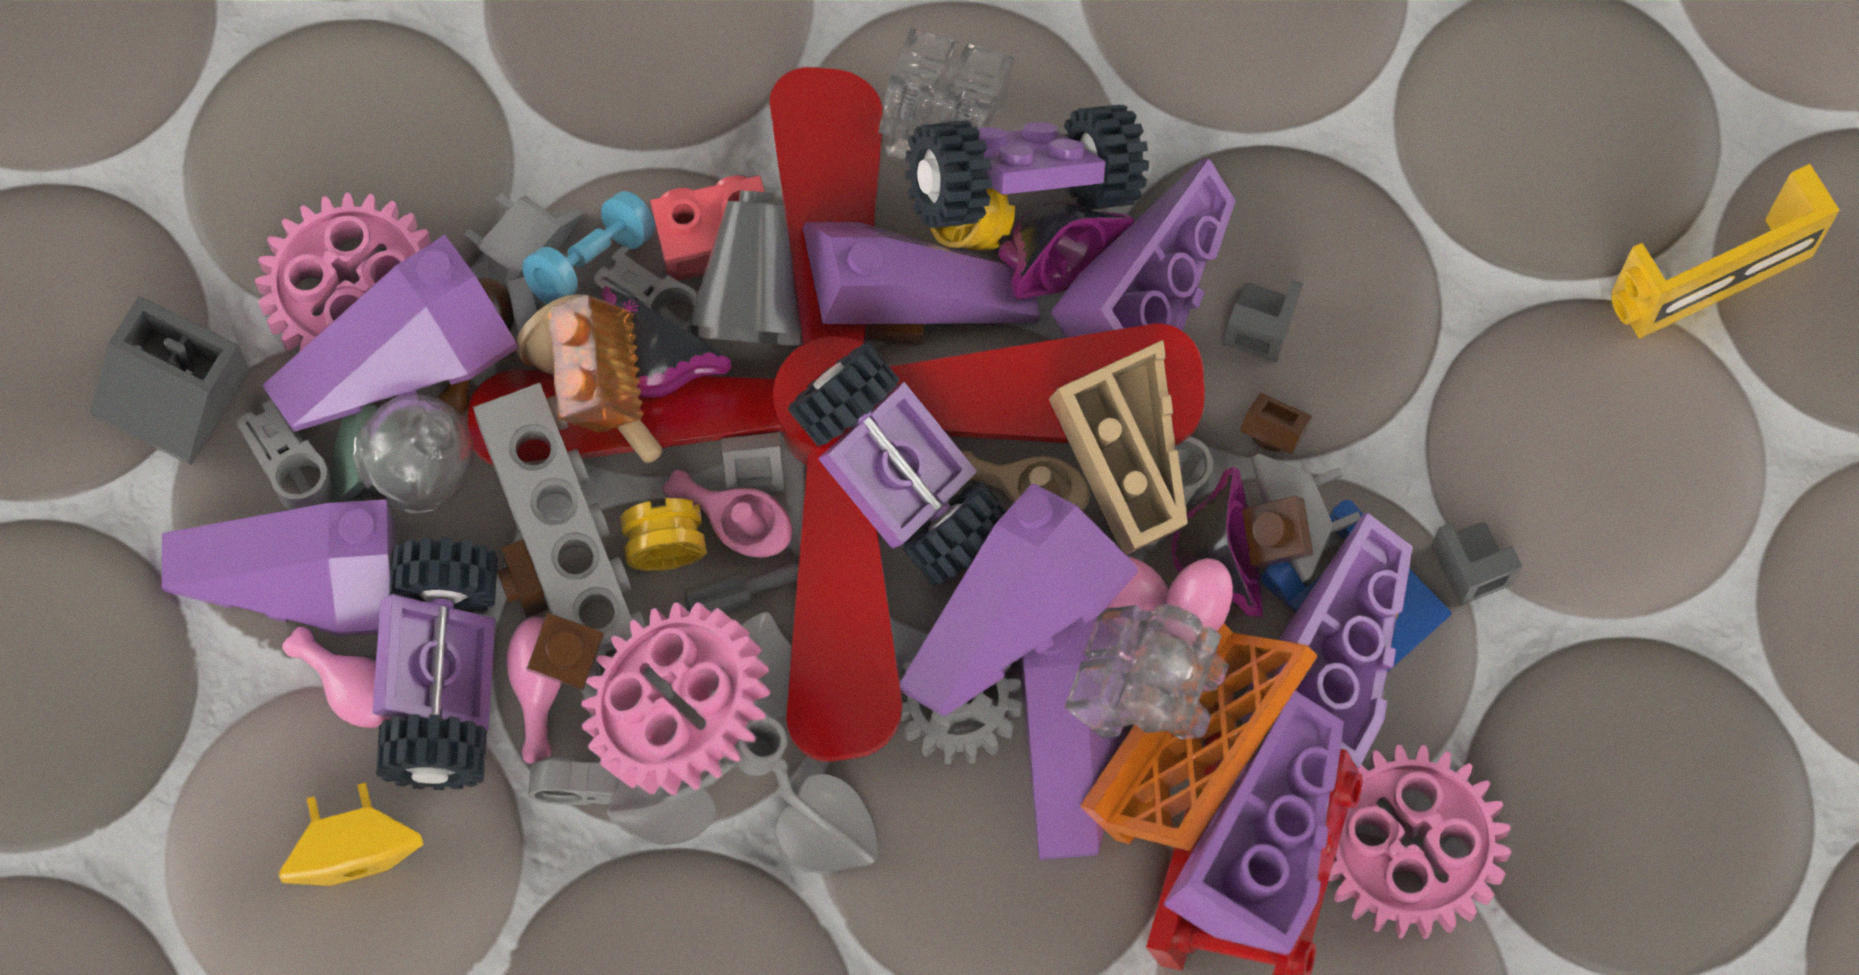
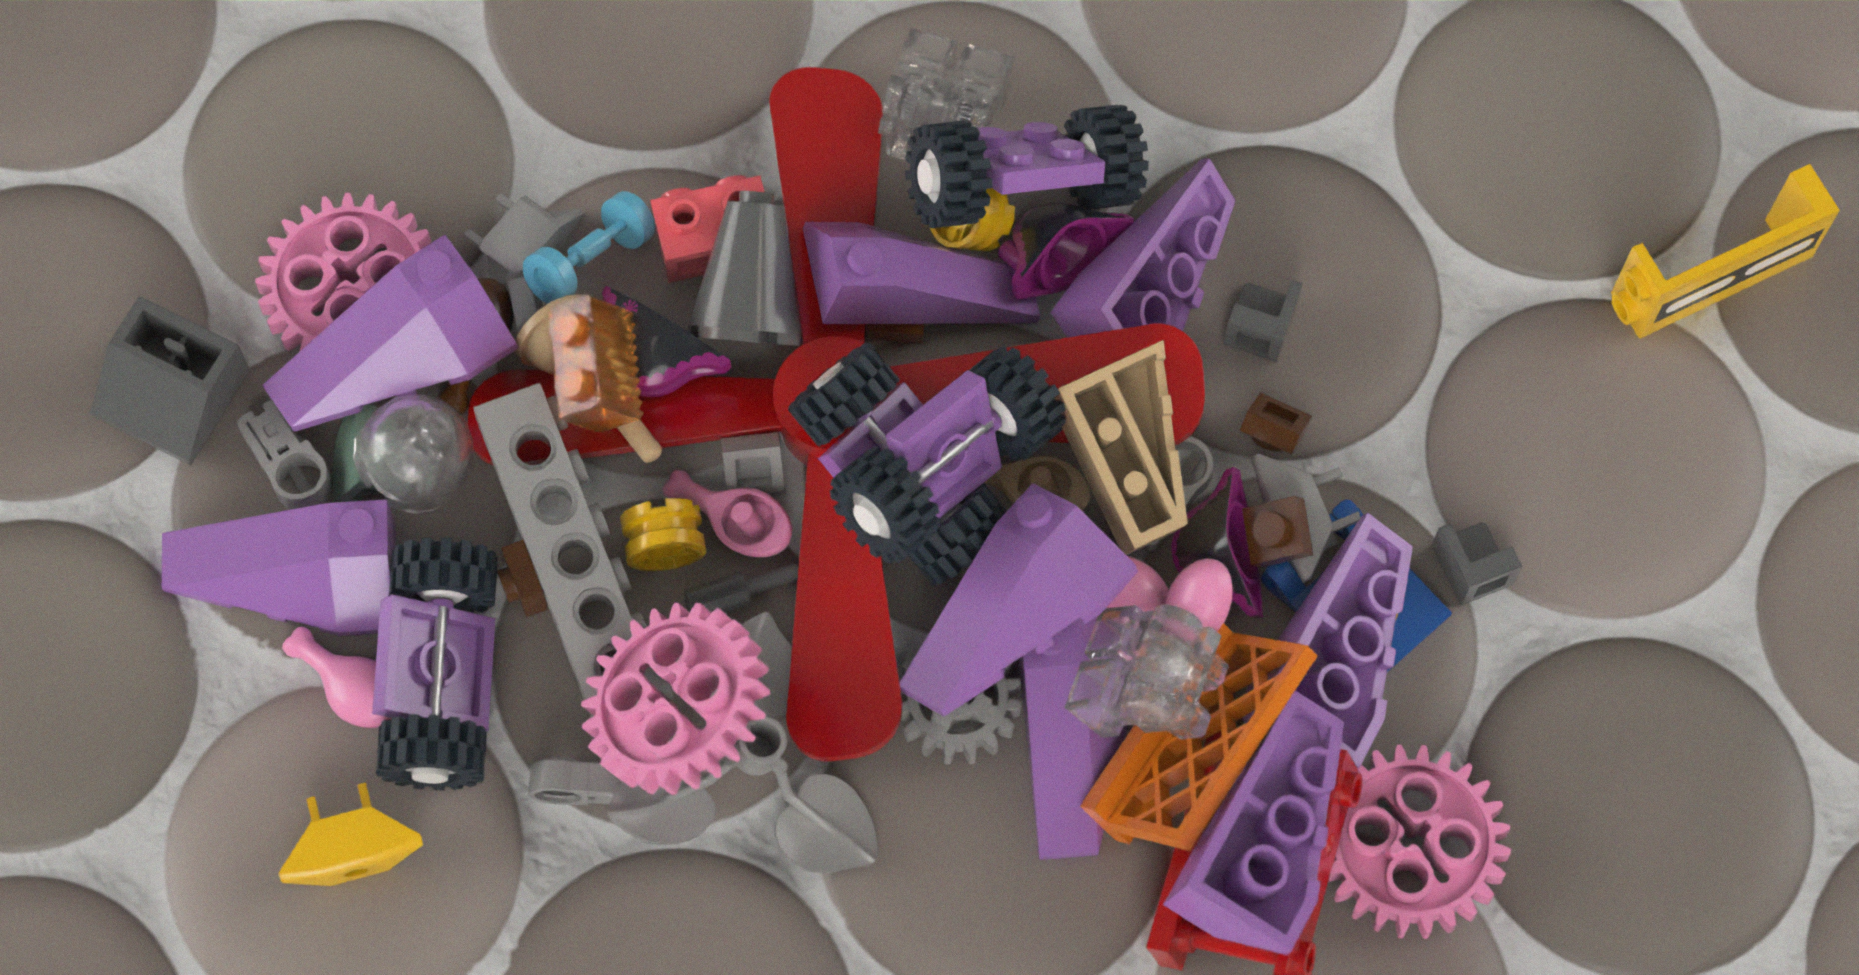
(532, 690): bright pink piece -> none
(565, 651): reddish brown plate -> none
(643, 286): light grey piece -> none
(946, 453): none -> plate

